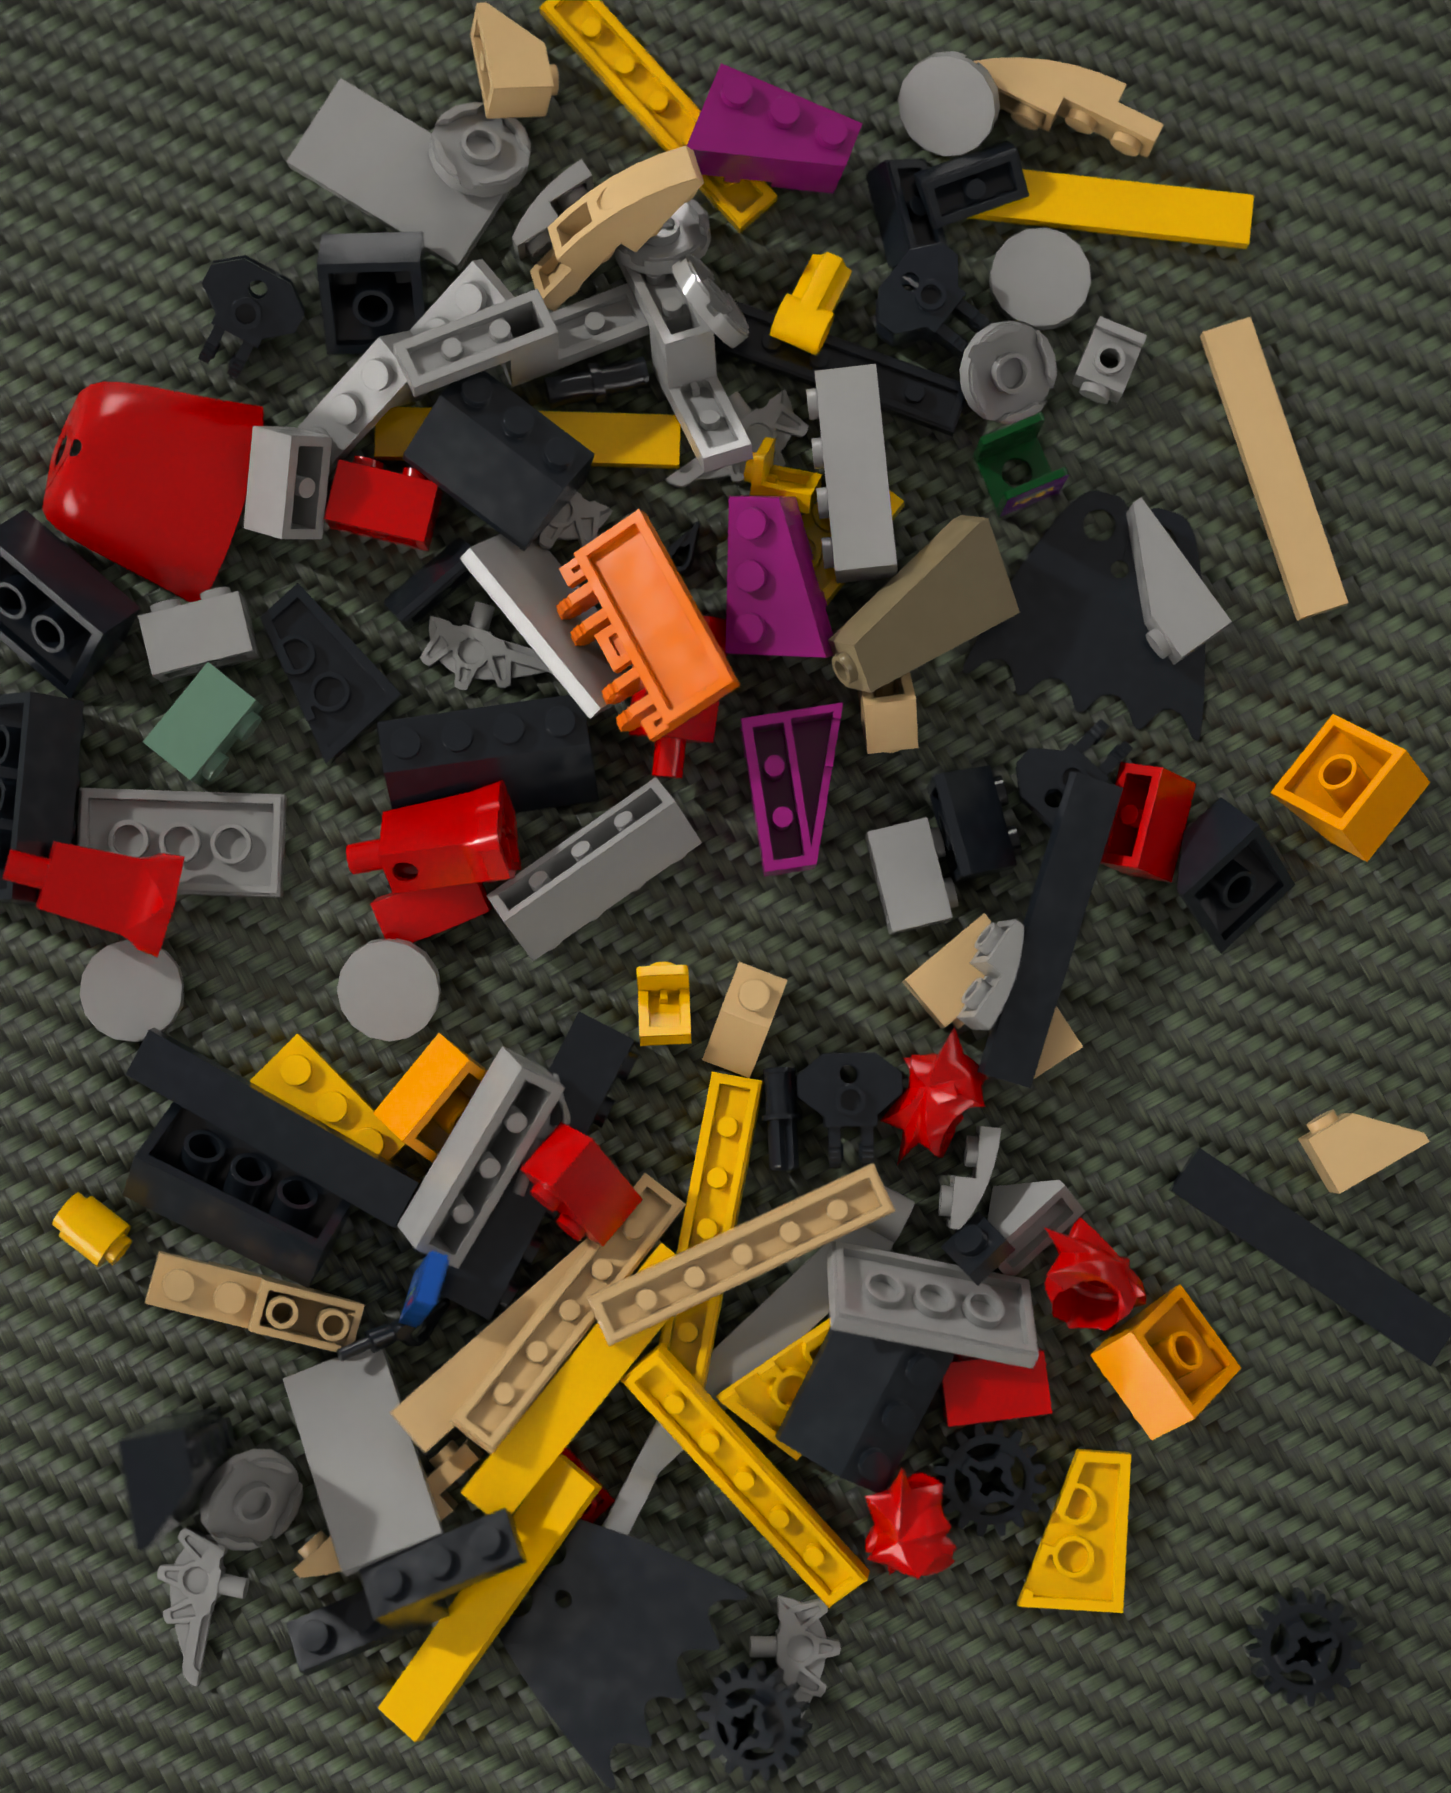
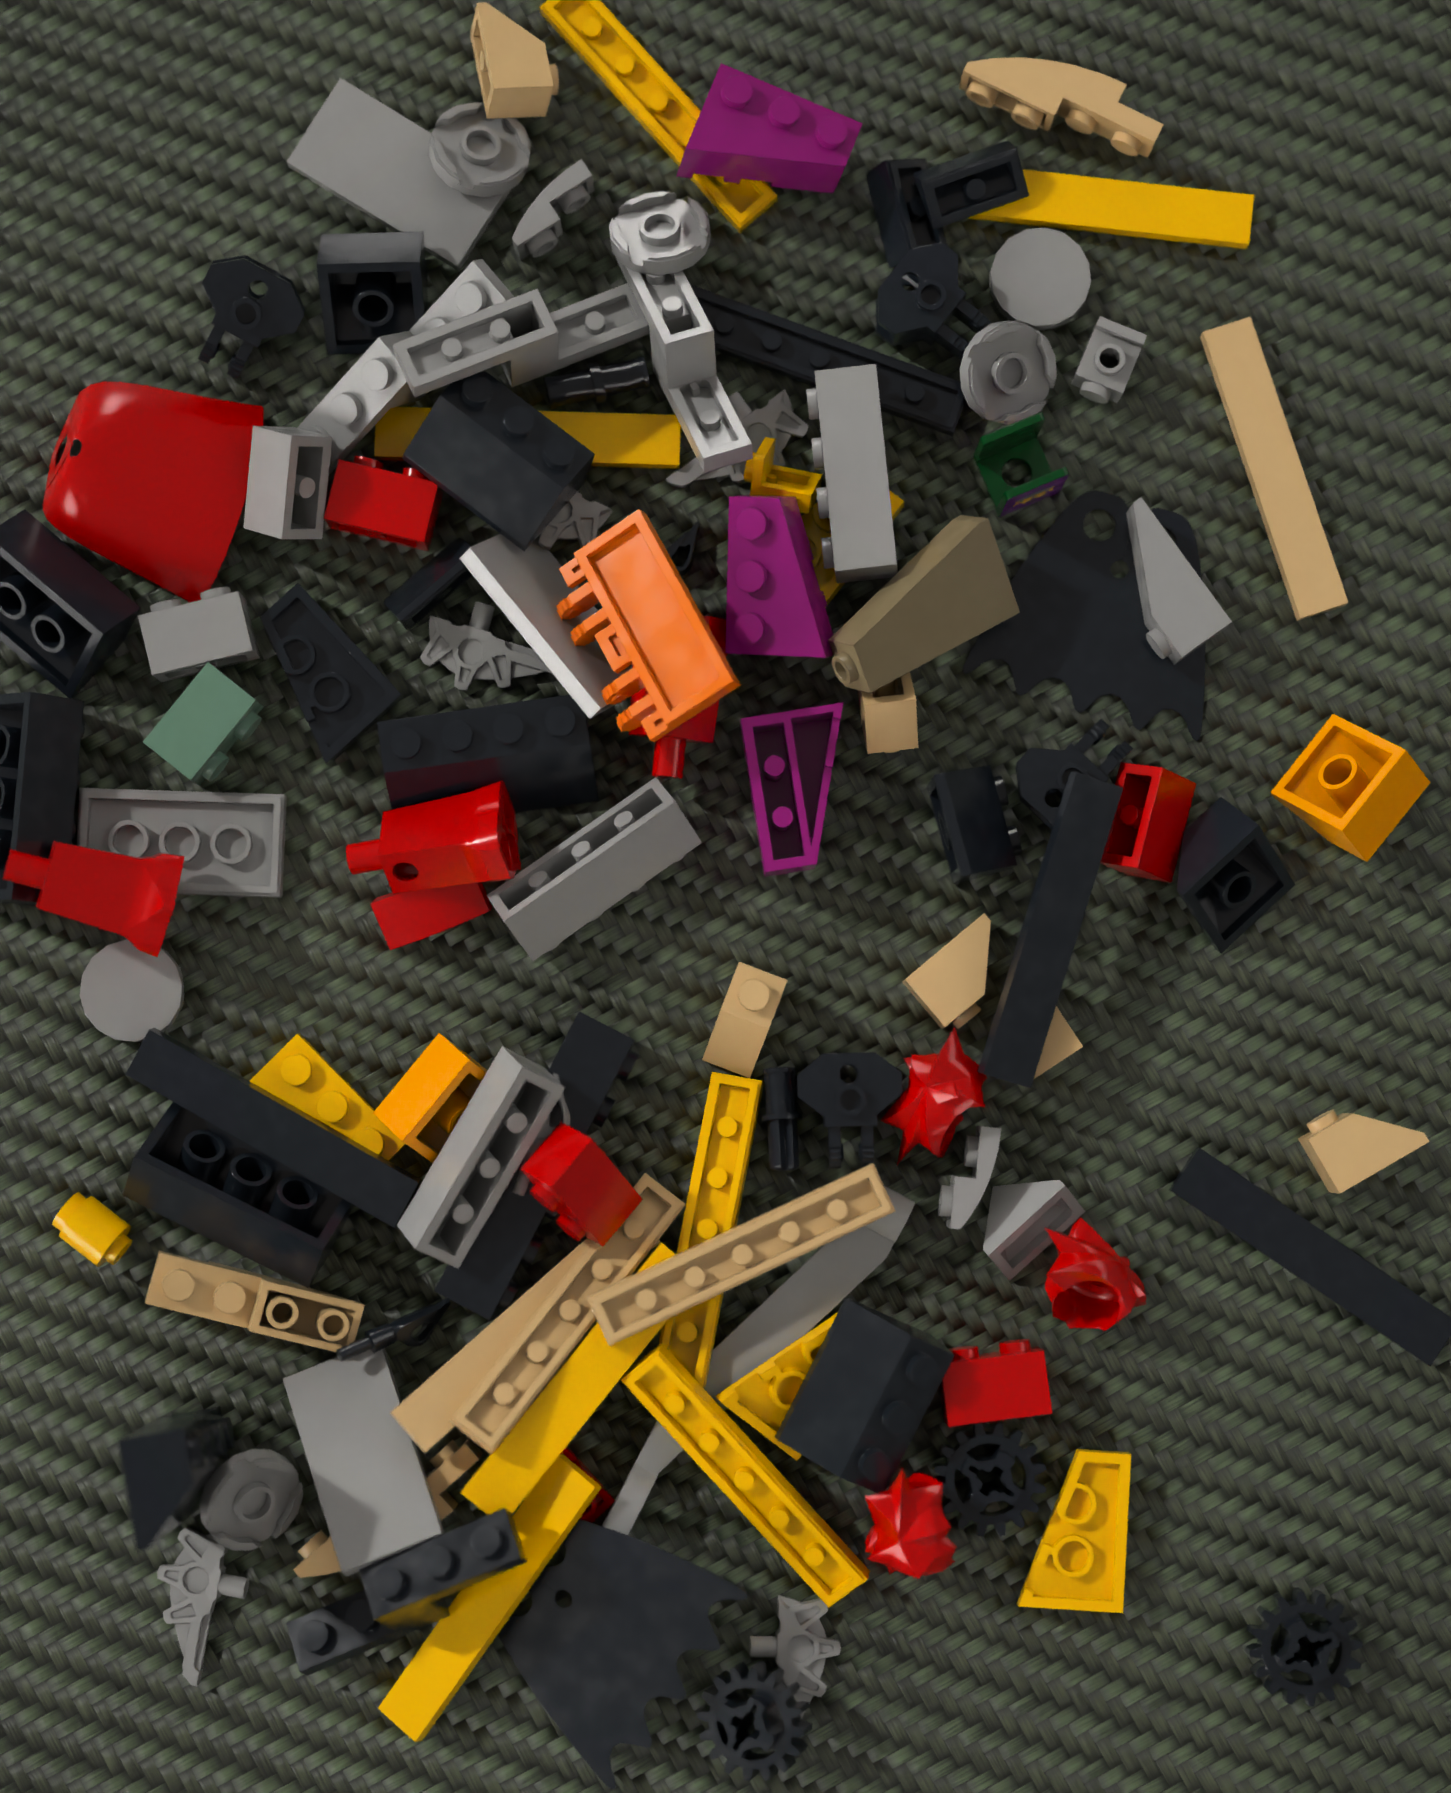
(389, 989): light grey tile -> none
(424, 1289): blue tile -> none
(618, 211): tan slope -> none
(664, 1004): yellow bracket -> none
(708, 300): light grey tile -> none
(809, 312): yellow piece -> none
(910, 875): light grey brick -> none
(930, 1305): light grey tile -> none
(948, 103): light grey tile -> none
(978, 1248): black plate -> none
(998, 960): light grey slope -> none
(1166, 1363): light orange slope -> none

